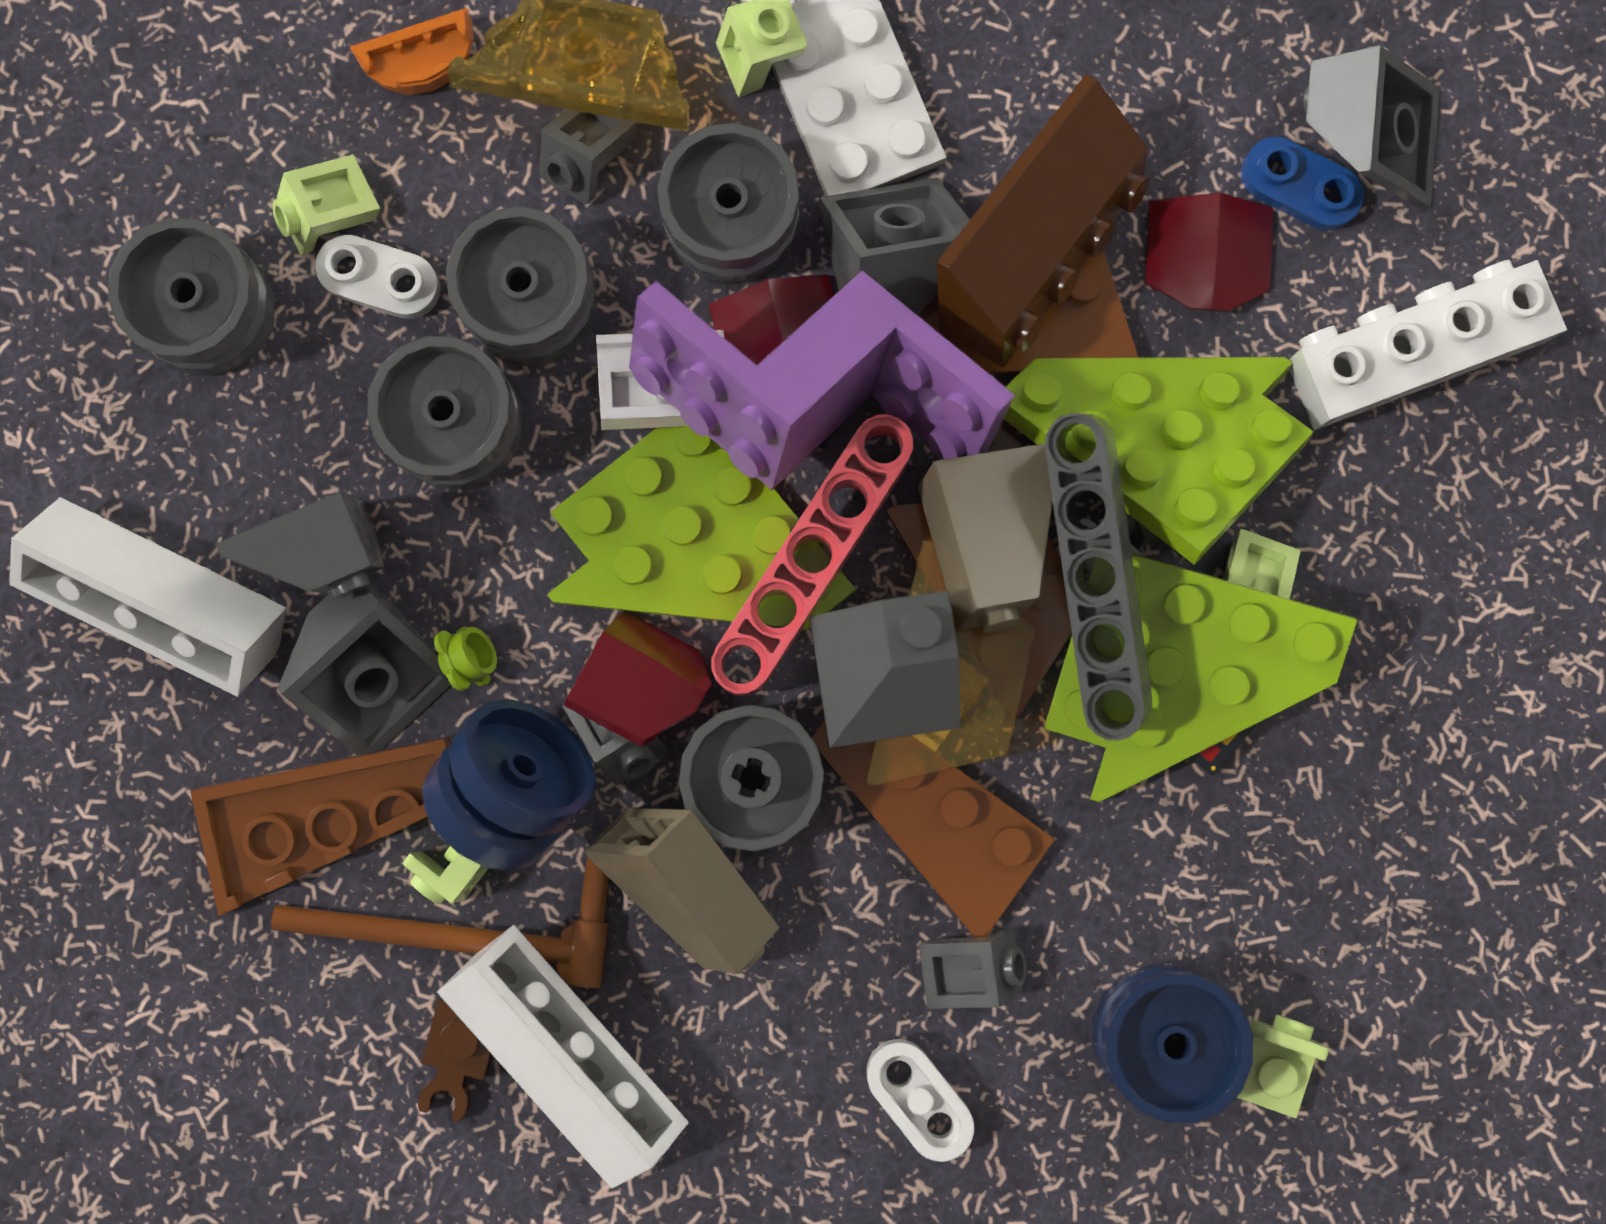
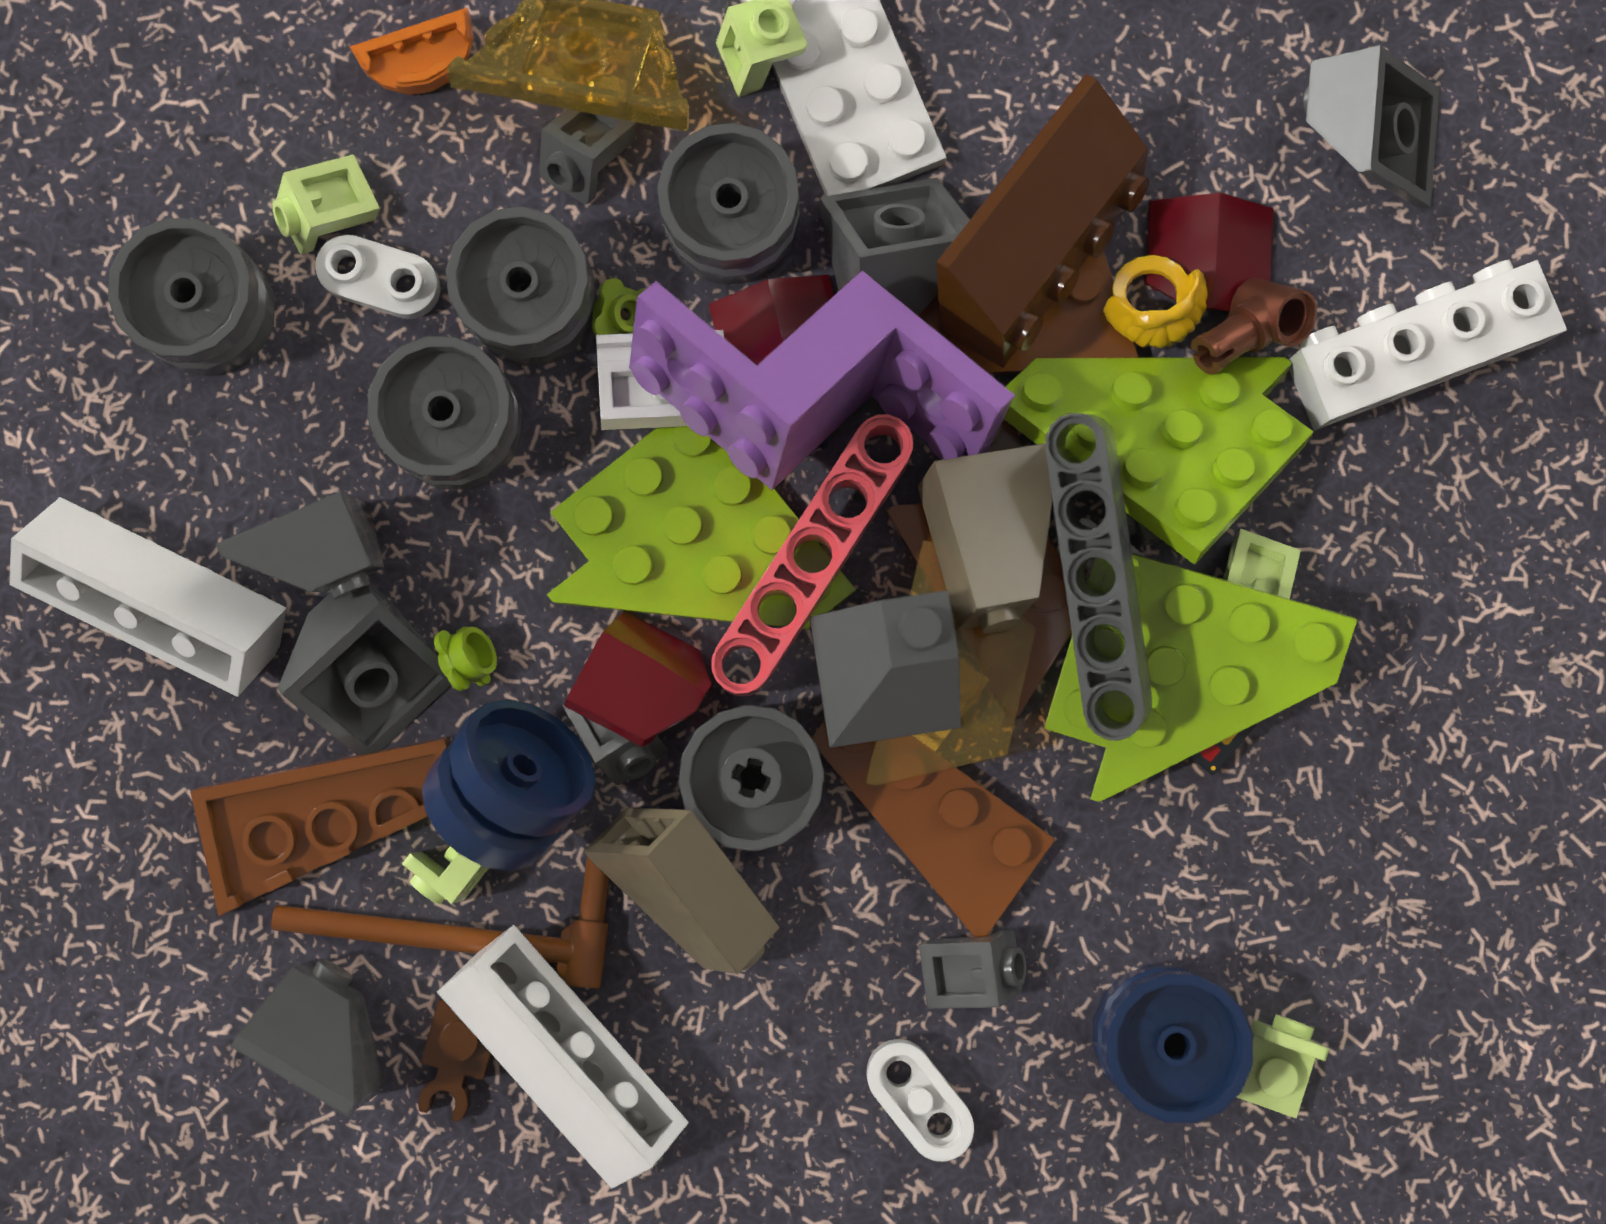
(316, 1036): none -> dark grey slope
(609, 305): none -> lime plate
(1157, 327): none -> yellow piece
(1257, 317): none -> copper pin
(1302, 187): blue plate -> none

